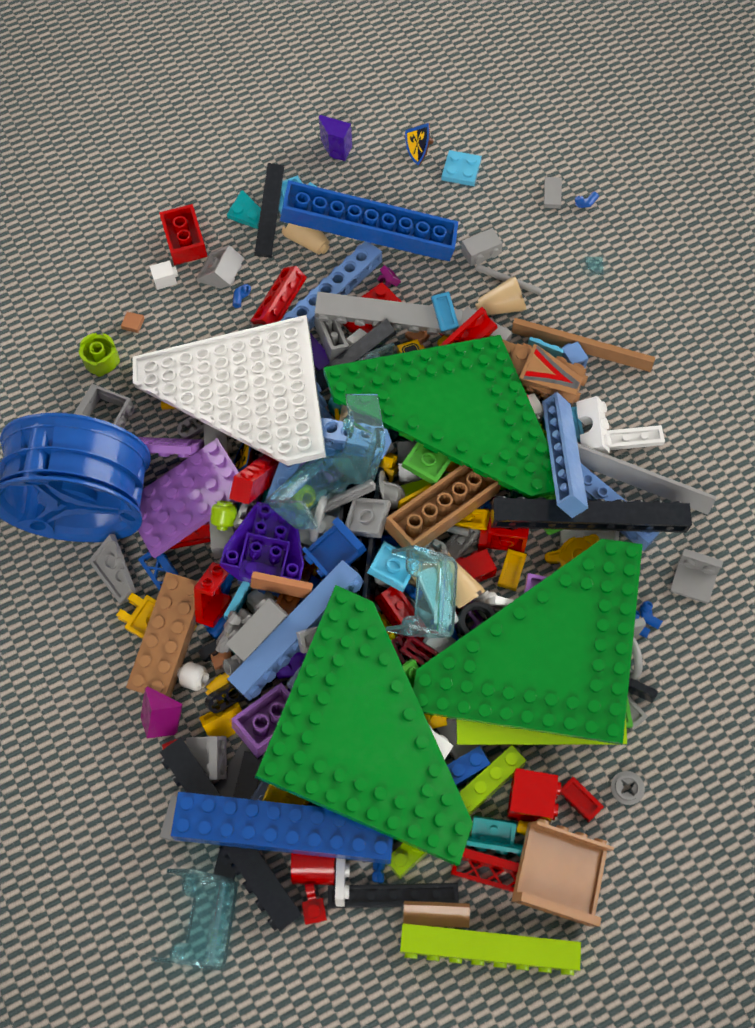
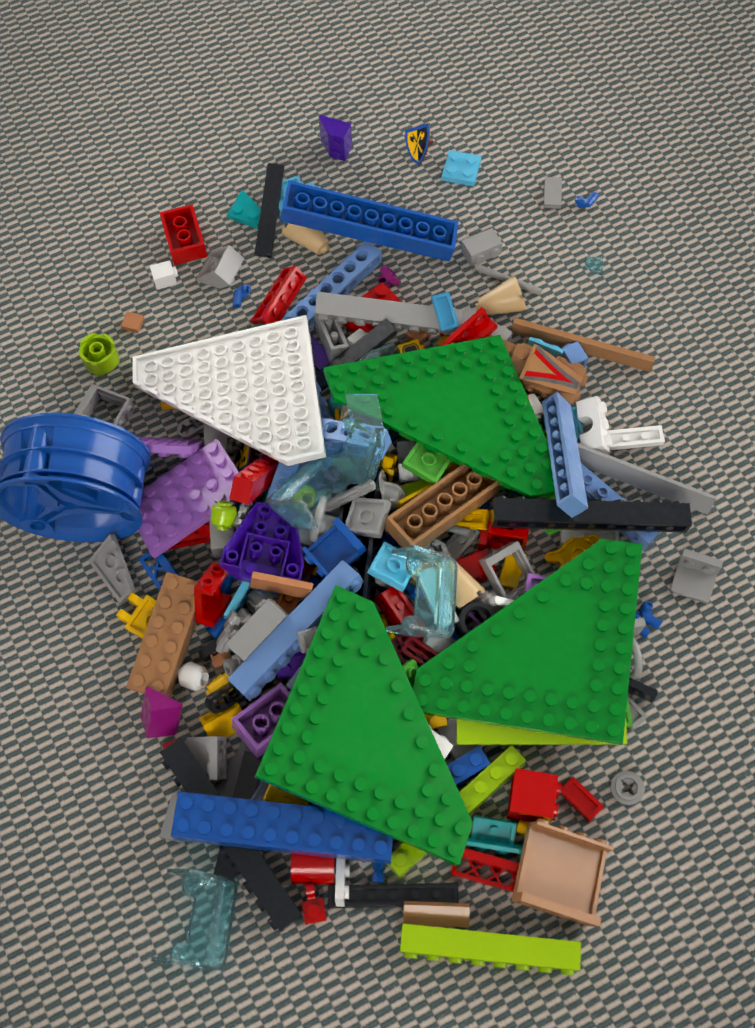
(510, 548): none -> light grey window

